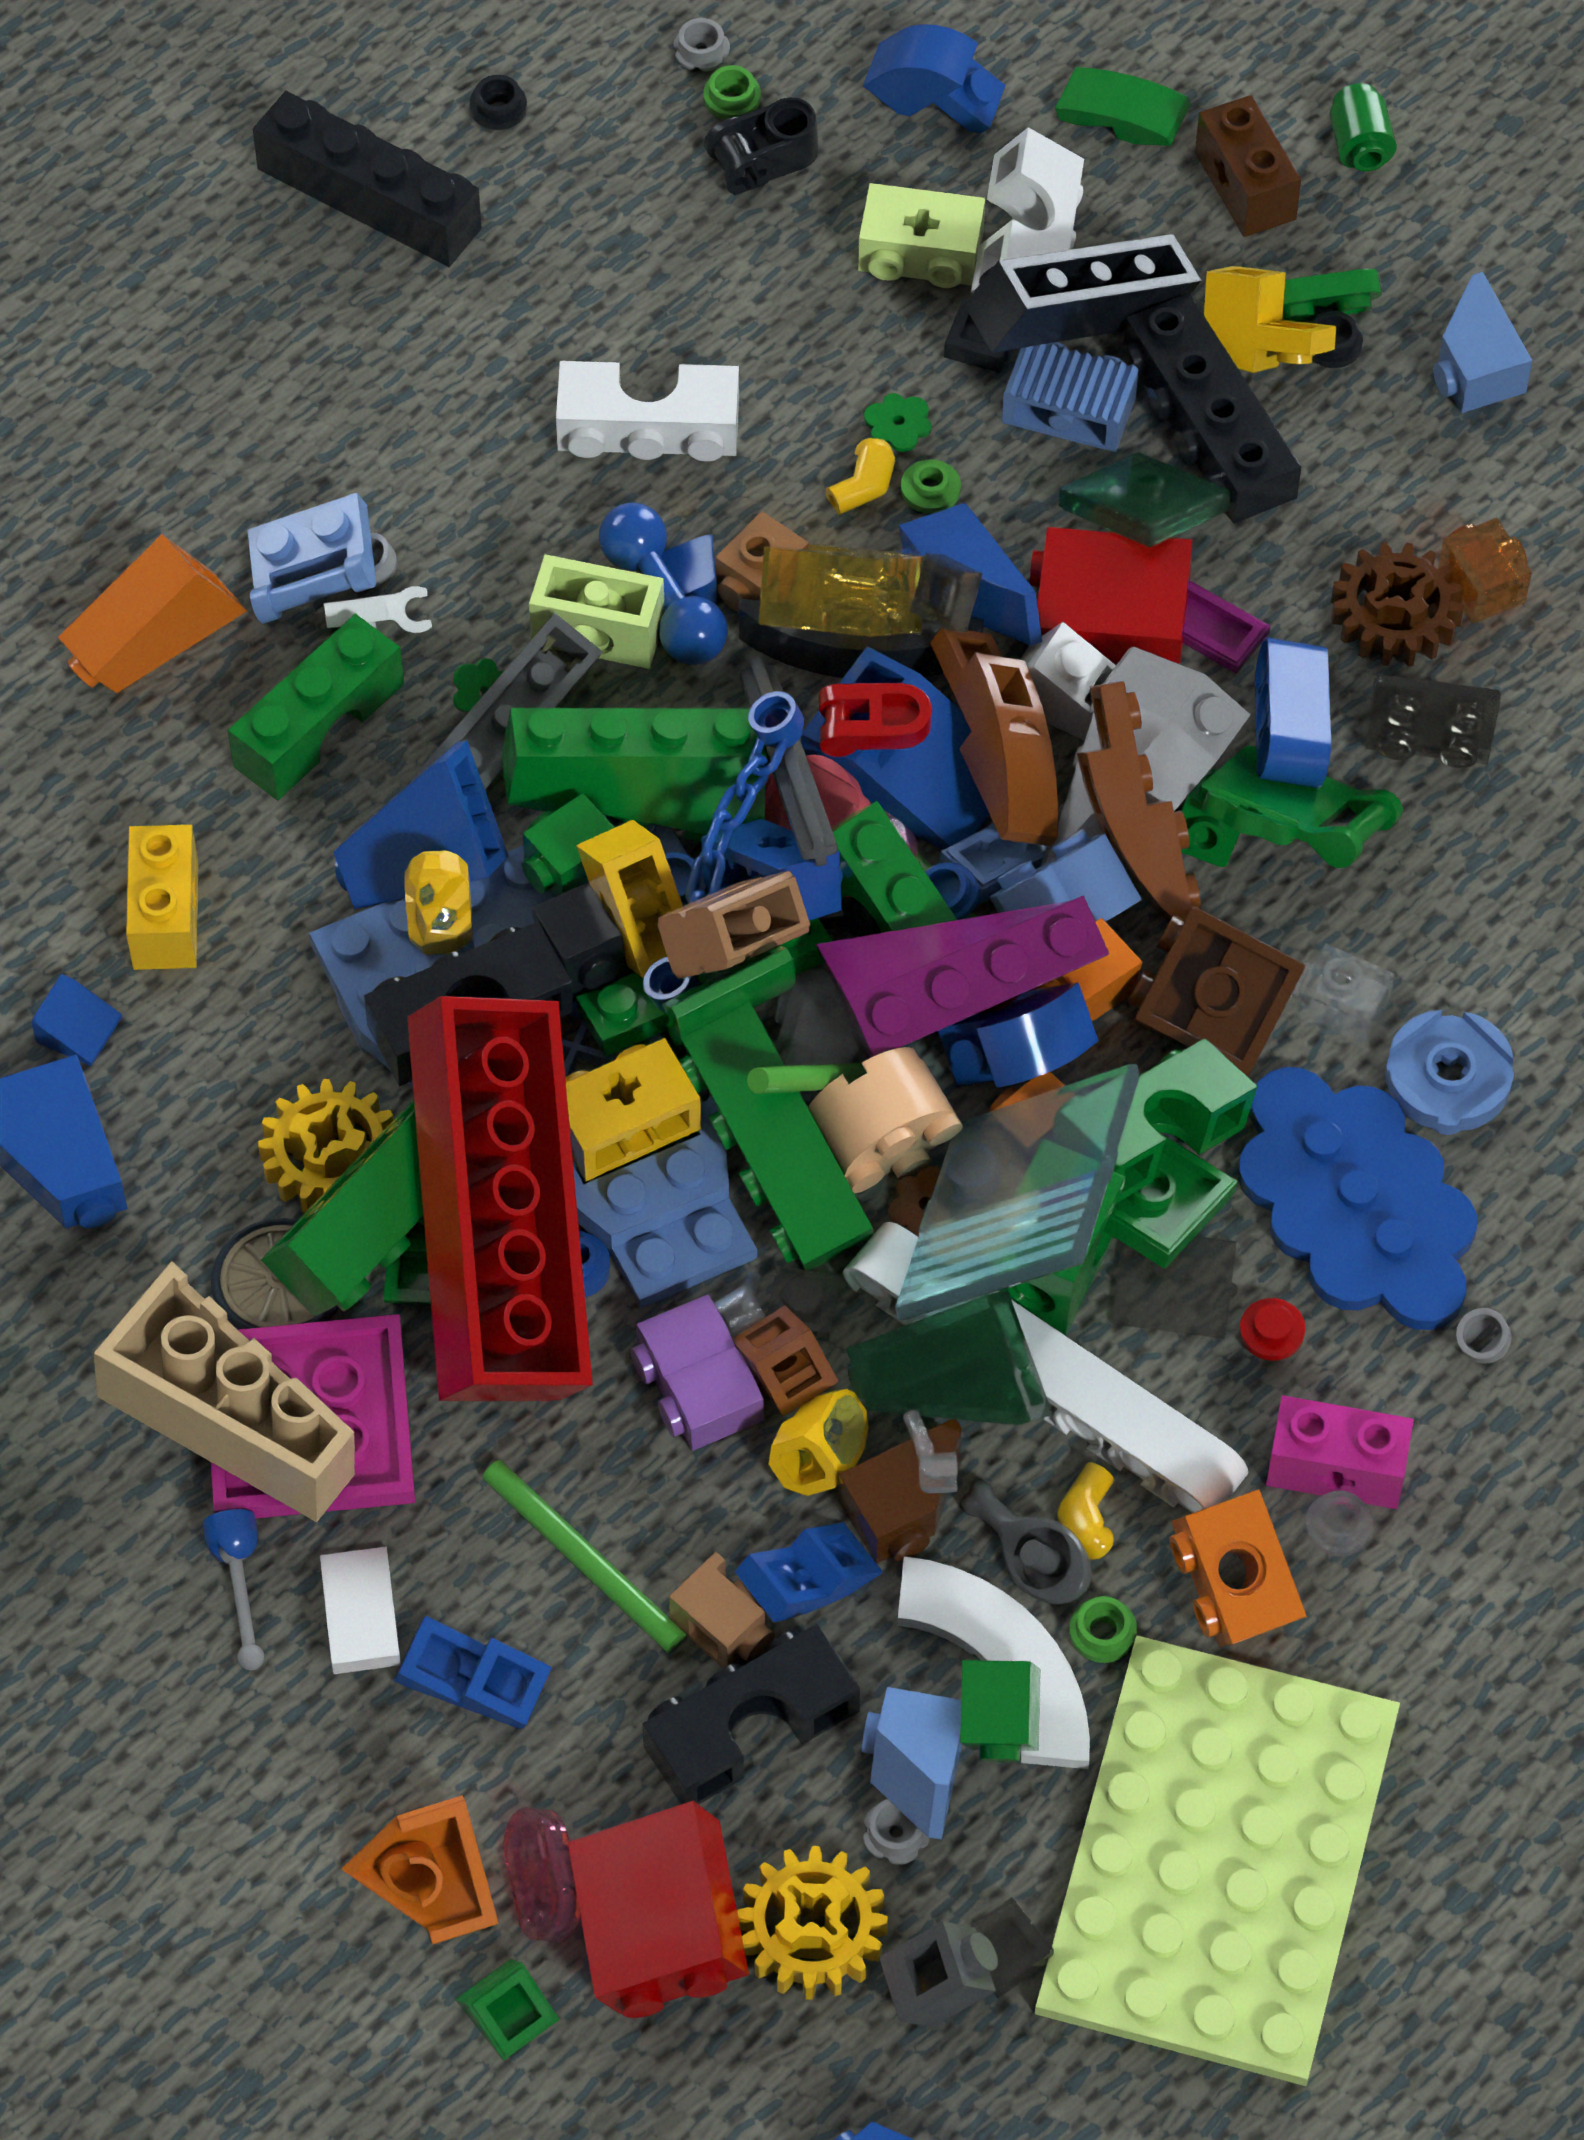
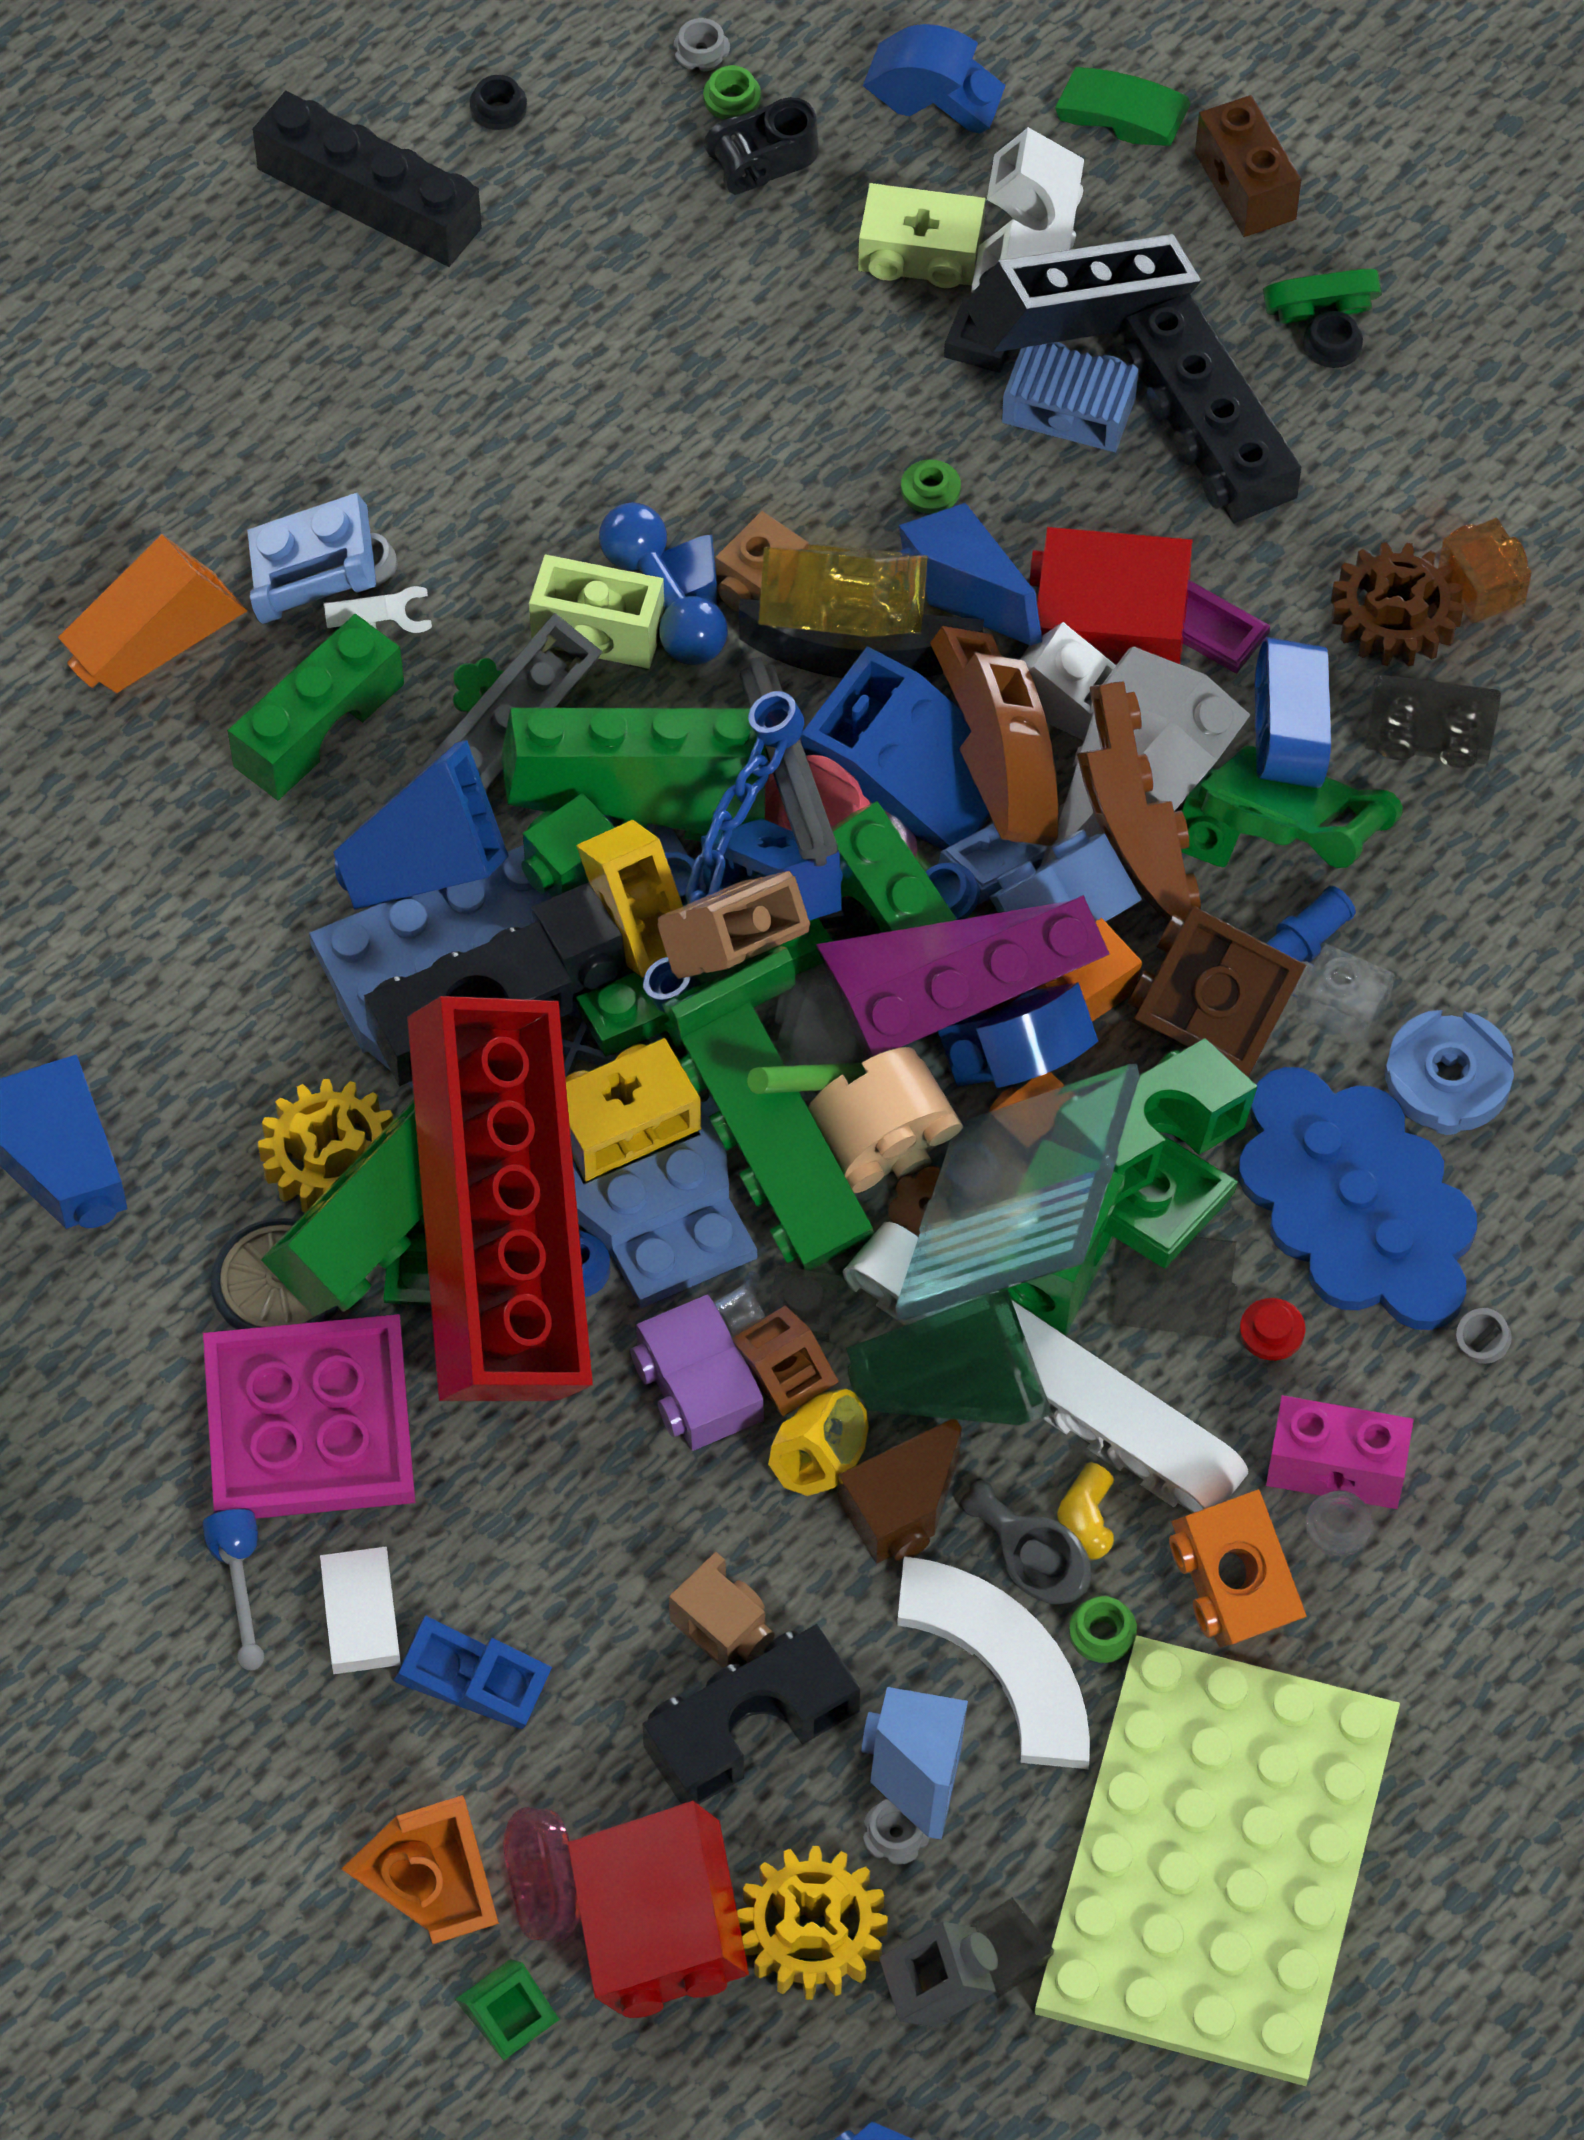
(74, 1021): blue slope -> none
(162, 897): yellow brick -> none
(223, 1397): tan wedge -> none
(438, 902): yellow rock -> none
(584, 1556): bright green bar -> none
(692, 420): white arch -> none
(810, 1574): blue slope -> none
(870, 477): yellow arm -> none
(897, 717): red plate -> none
(910, 412): green plant -> none
(936, 1470): clear hand -> none
(946, 592): clear smoke plate -> none
(1000, 1708): green brick -> none
(1144, 499): clear green plate -> none
(1247, 318): yellow brick -> none
(1305, 933): none -> blue pin
(1362, 127): green brick -> none
(1481, 351): medium blue slope -> none

